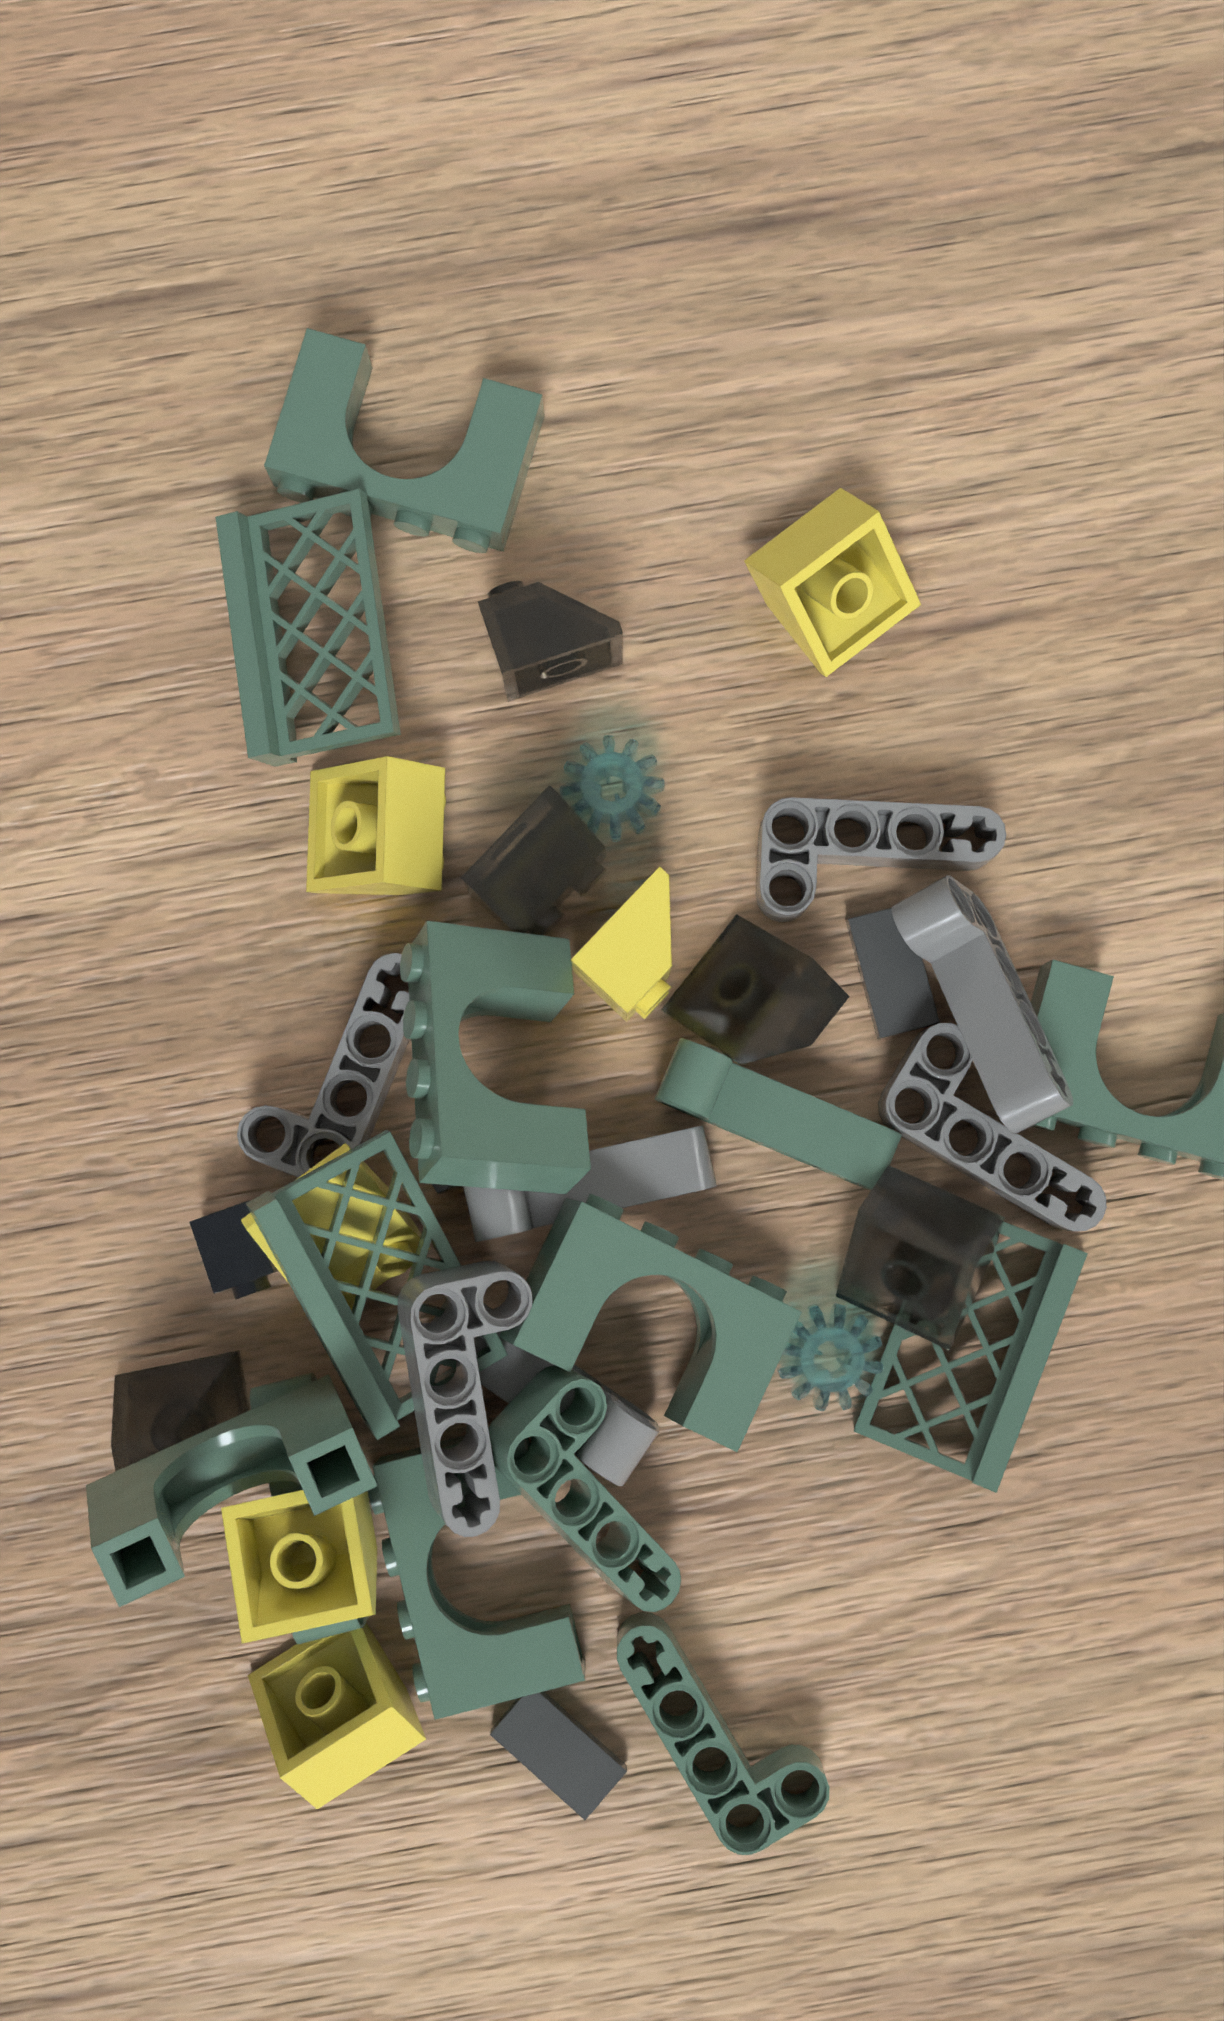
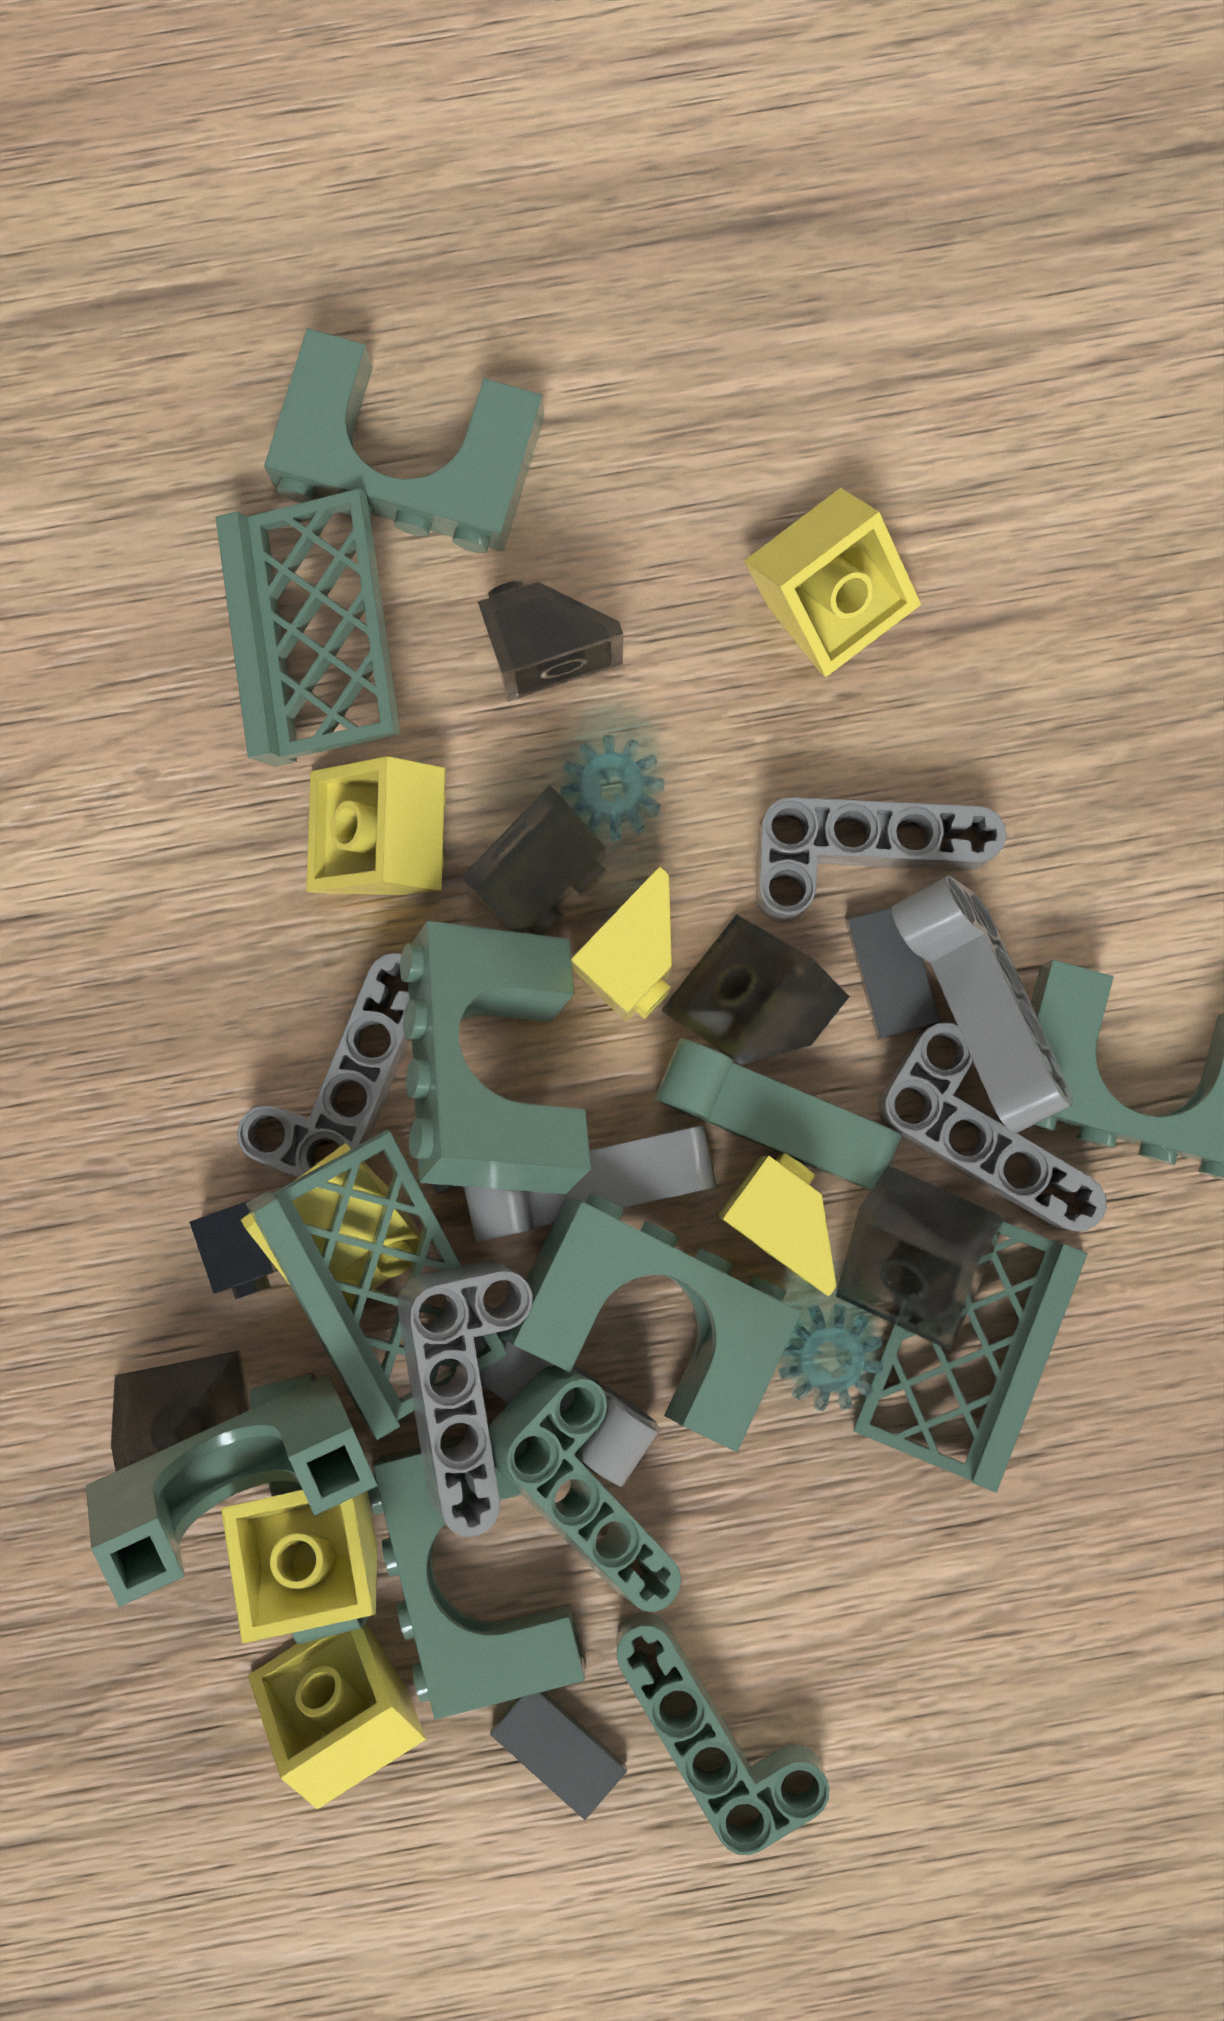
(784, 1218): none -> light yellow slope

